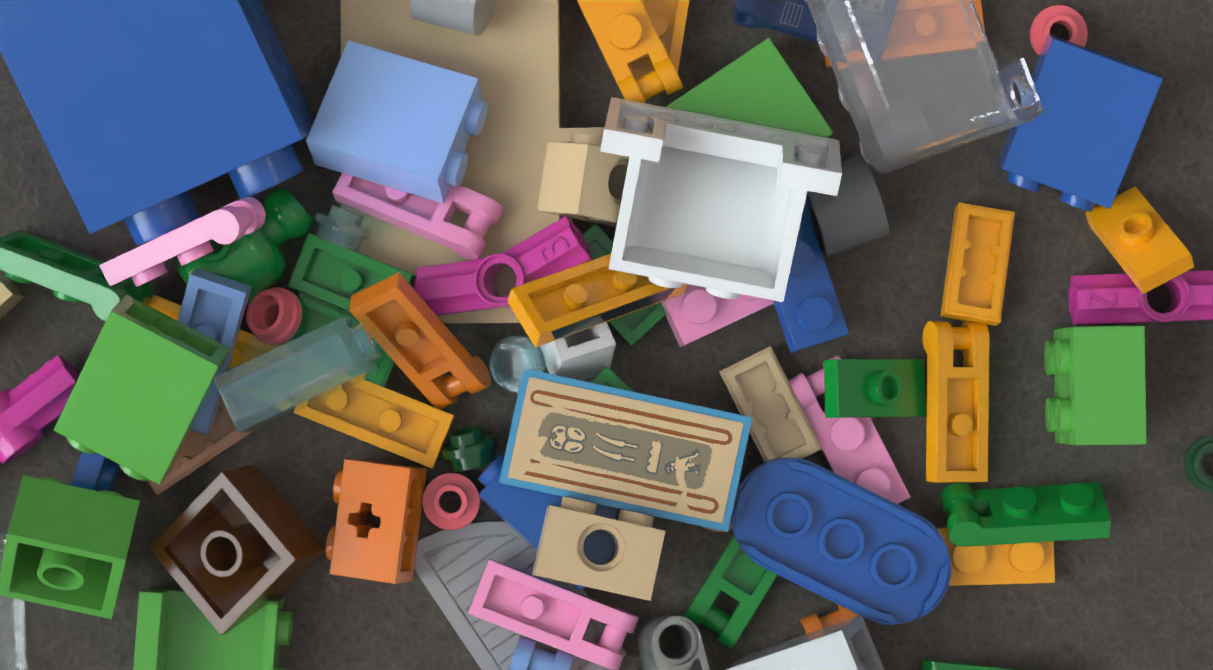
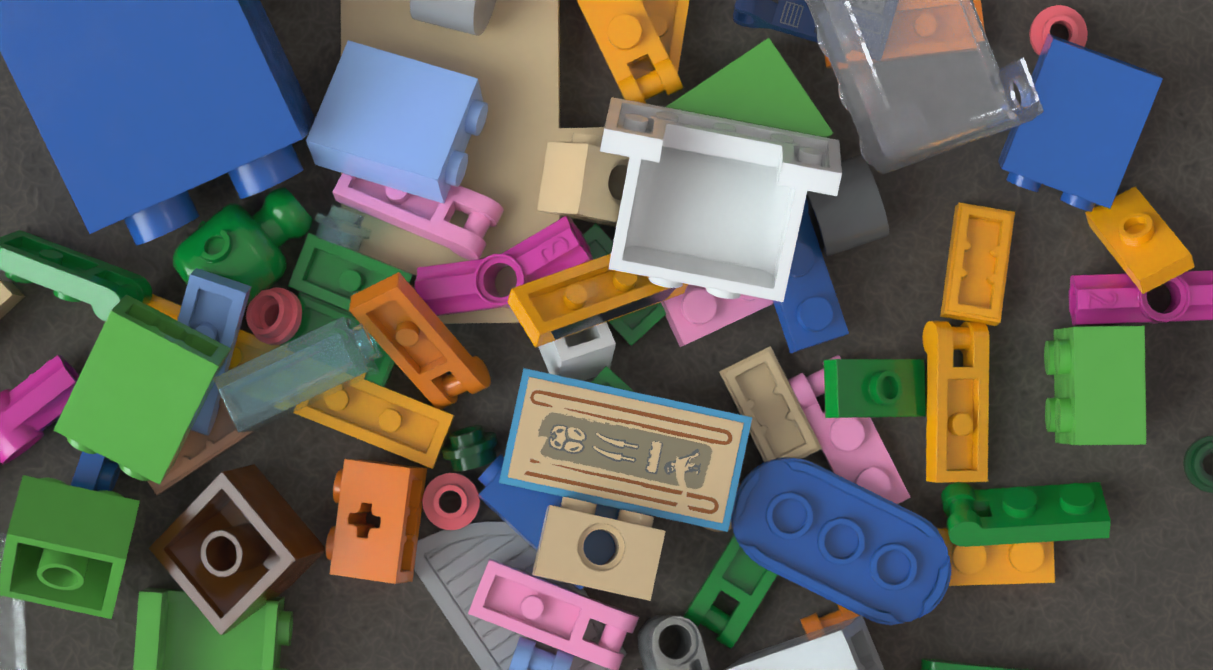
(186, 242): bright pink plate -> none
(511, 357): clear light blue plate -> none

